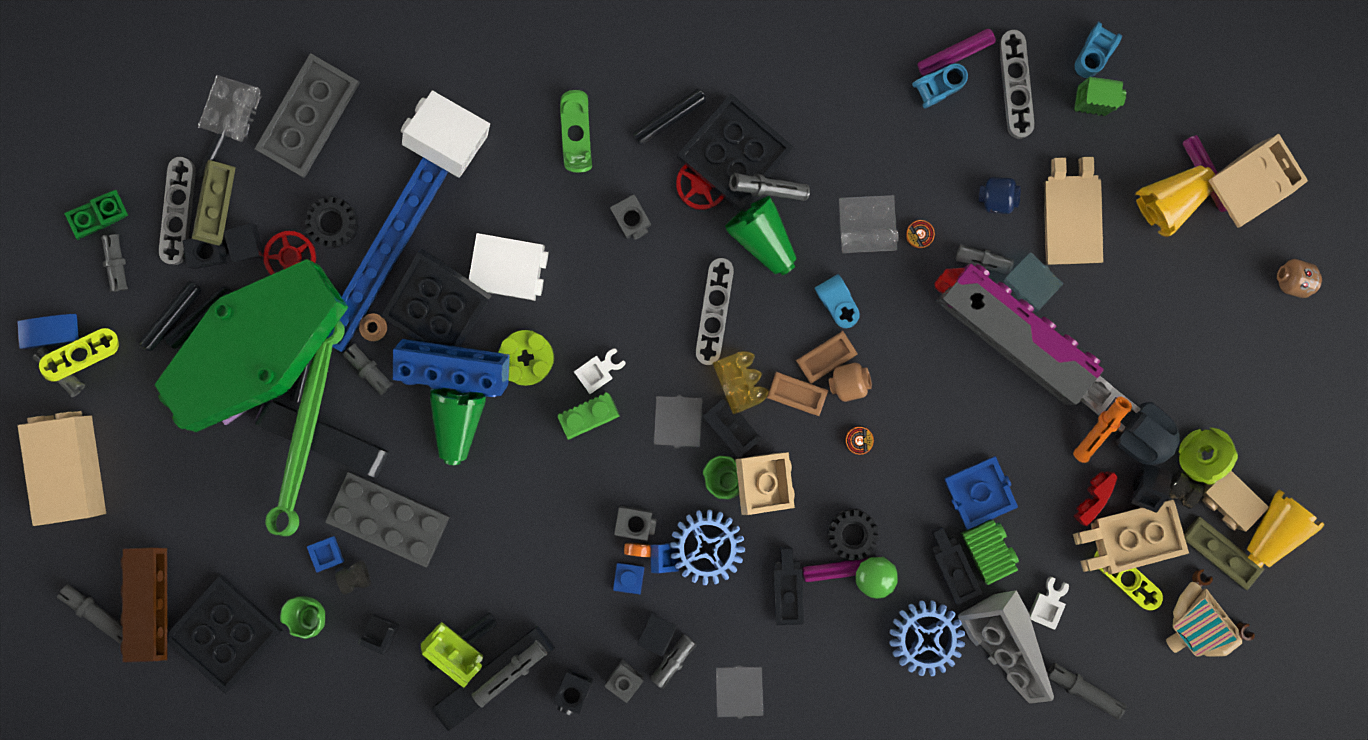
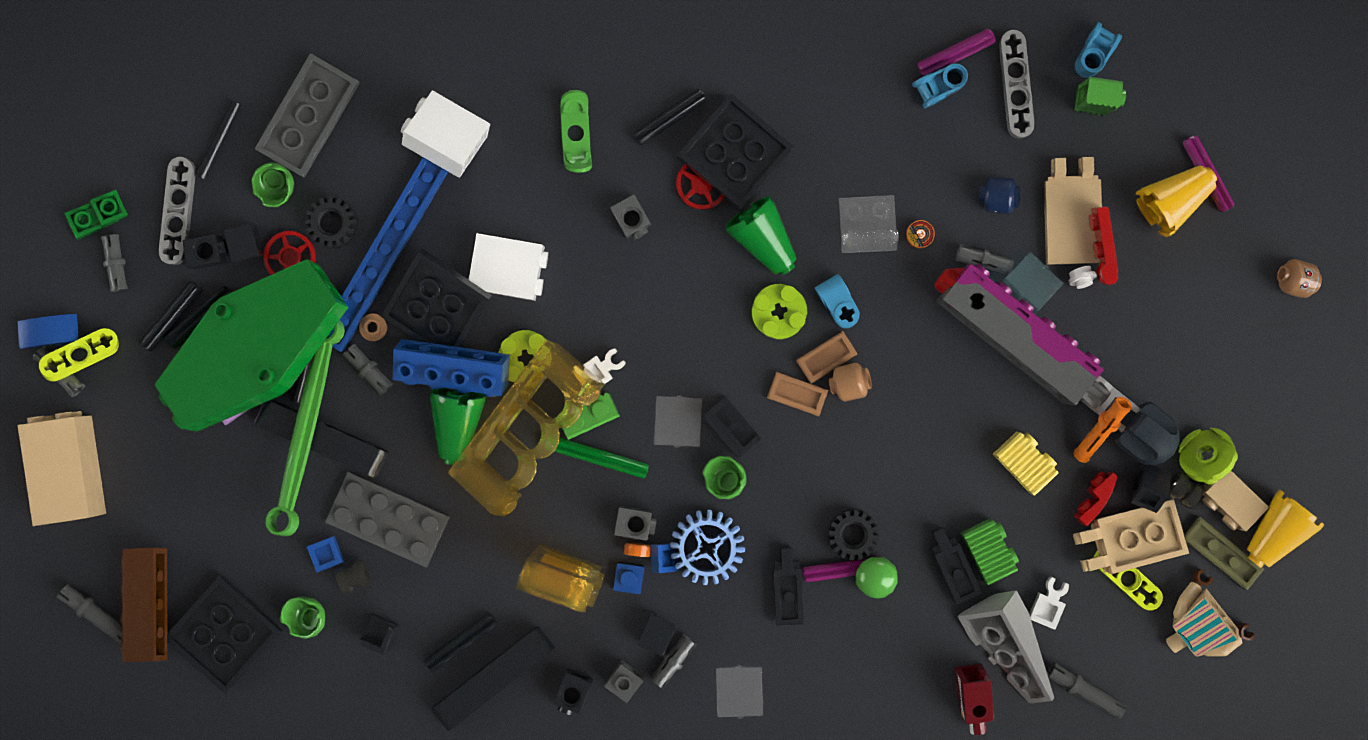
(213, 202): olive tile -> none
(230, 108): clear hinge -> none
(272, 184): none -> bright green hair
(452, 654): lime hinge -> none
(518, 666): dark grey pin -> none
(561, 578): none -> clear yellow fence
(579, 389): none -> clear yellow fence
(602, 458): none -> green axle
(718, 312): light grey beam -> none
(739, 382): clear yellow plate -> none
(759, 186): dark grey pin -> none
(765, 483): tan plate -> none
(771, 325): none -> lime plate
(859, 440): tile -> none
(936, 629): light blue gear -> none
(974, 697): none -> dark red torso
(980, 492): blue plate -> none
(1026, 462): none -> light yellow brick
(1082, 277): none -> white plate
(1104, 246): none -> red hinge
(1258, 180): tan slope -> none

